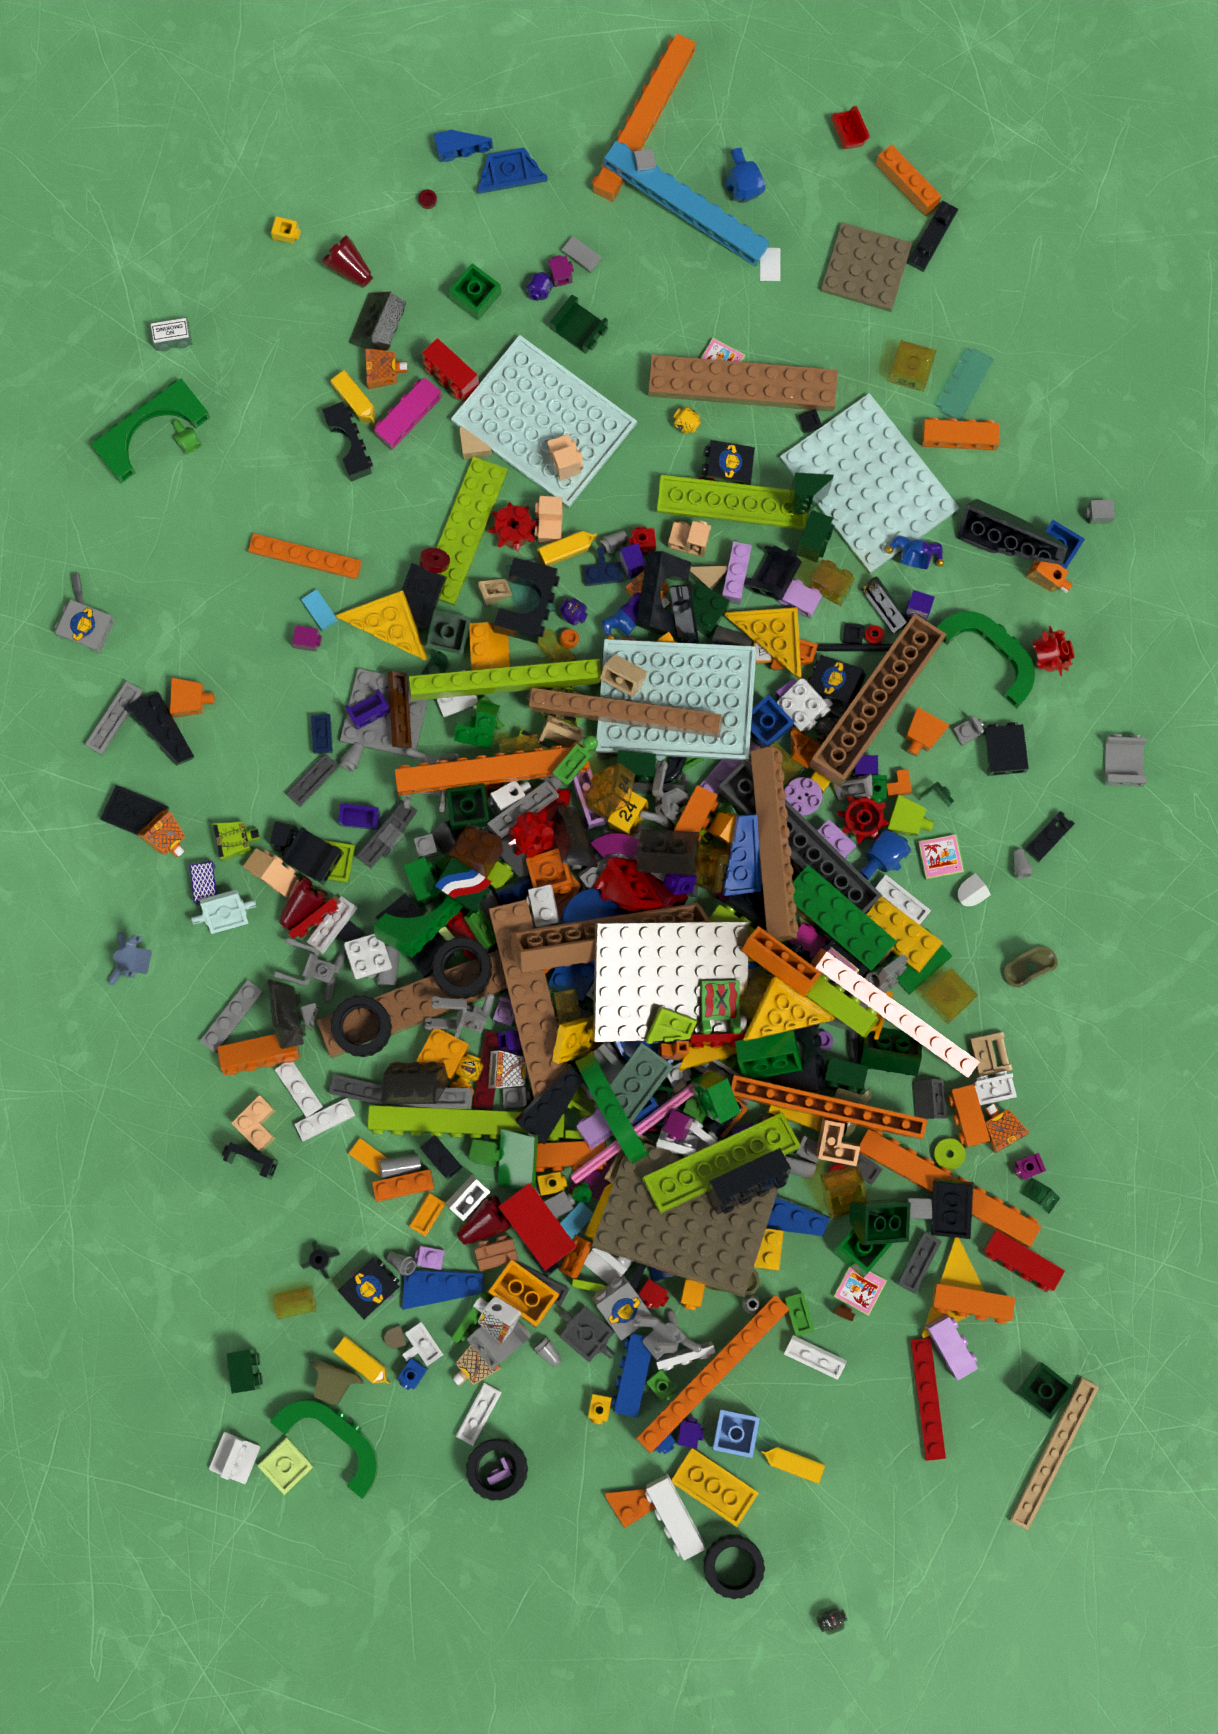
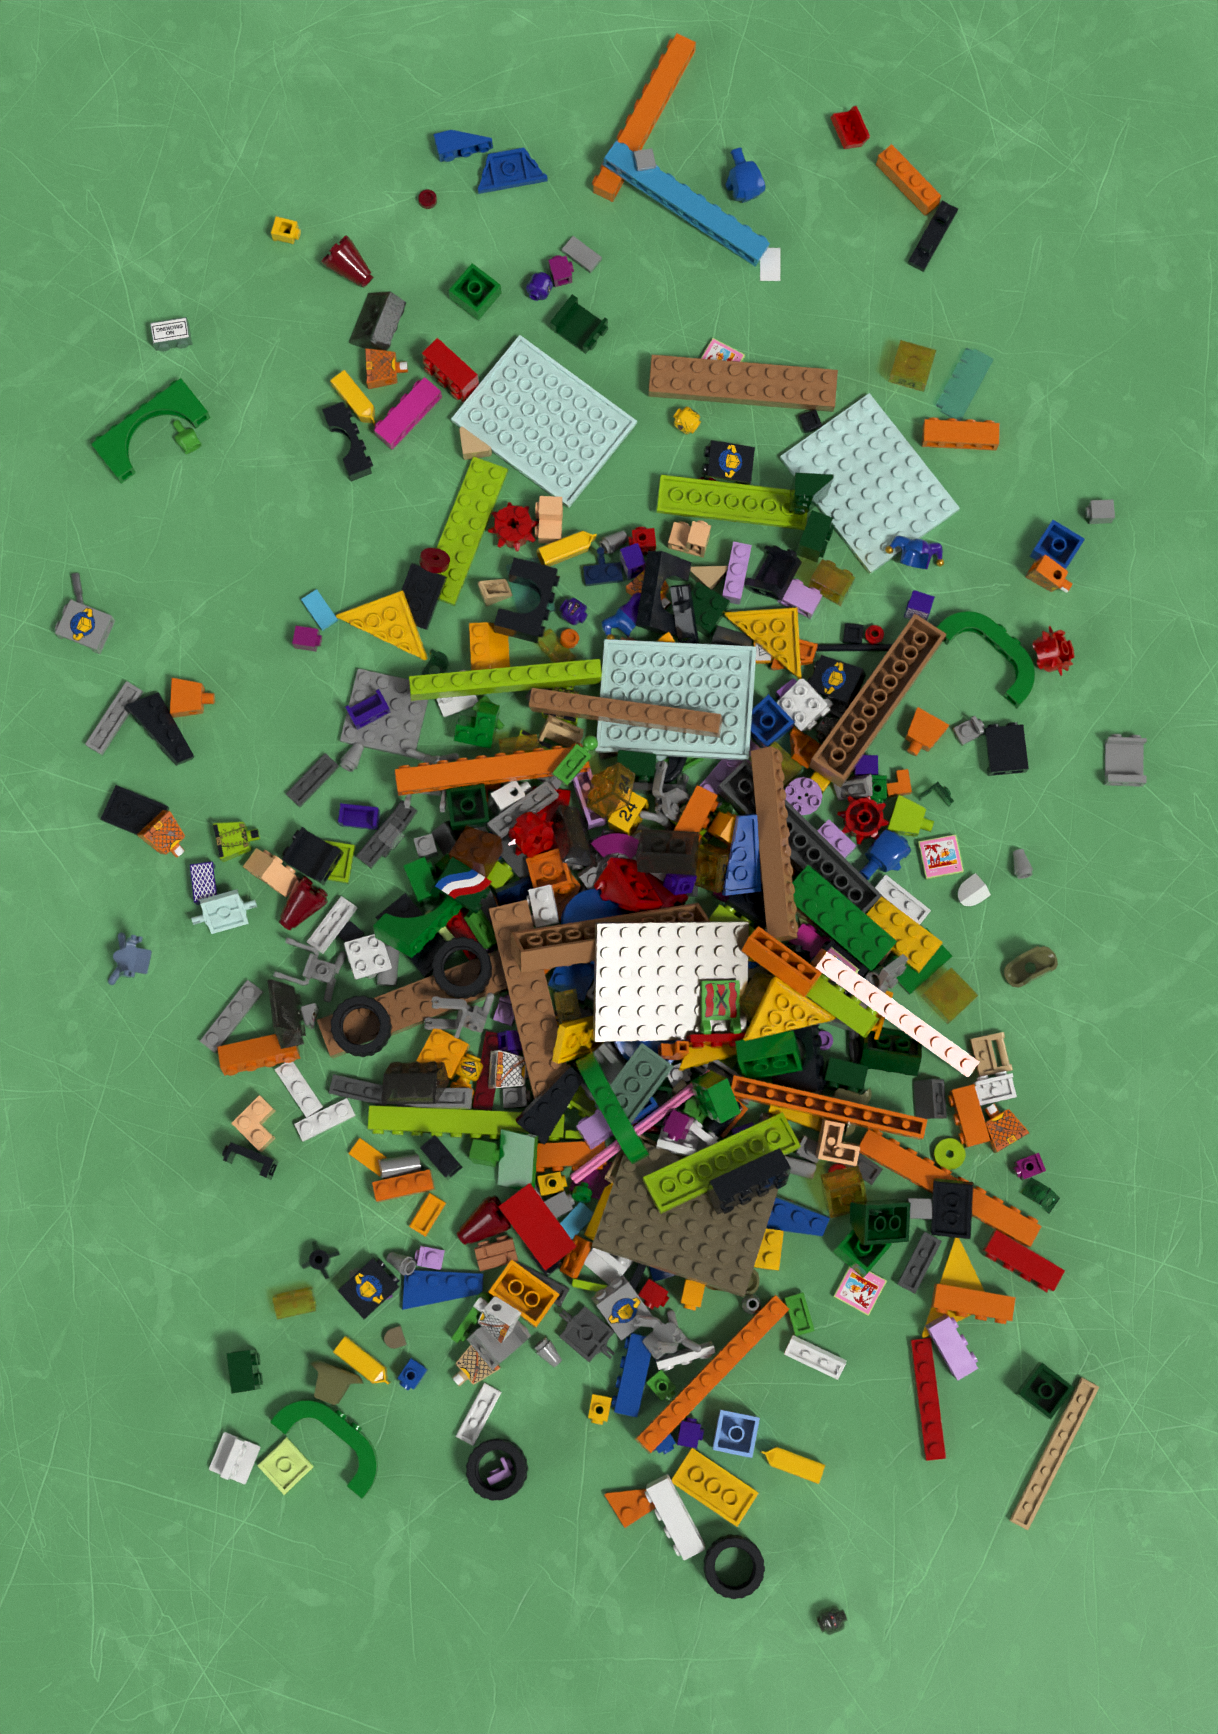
(282, 836): black window -> none
(305, 556): orange plate -> none
(315, 918): red plate -> none
(321, 734): dark blue plate -> none
(399, 710): reddish brown plate -> none
(423, 1345): white plate -> none
(447, 631): dark green brick -> none
(468, 1197): white brick -> none
(565, 457): light nougat brick -> none
(623, 675): tan brick -> none
(670, 1026): lime wing -> none
(844, 1312): reddish brown plate -> none
(866, 267): dark tan plate -> none
(885, 604): plate -> none
(1008, 534): black wedge -> none
(1049, 837): black plate -> none

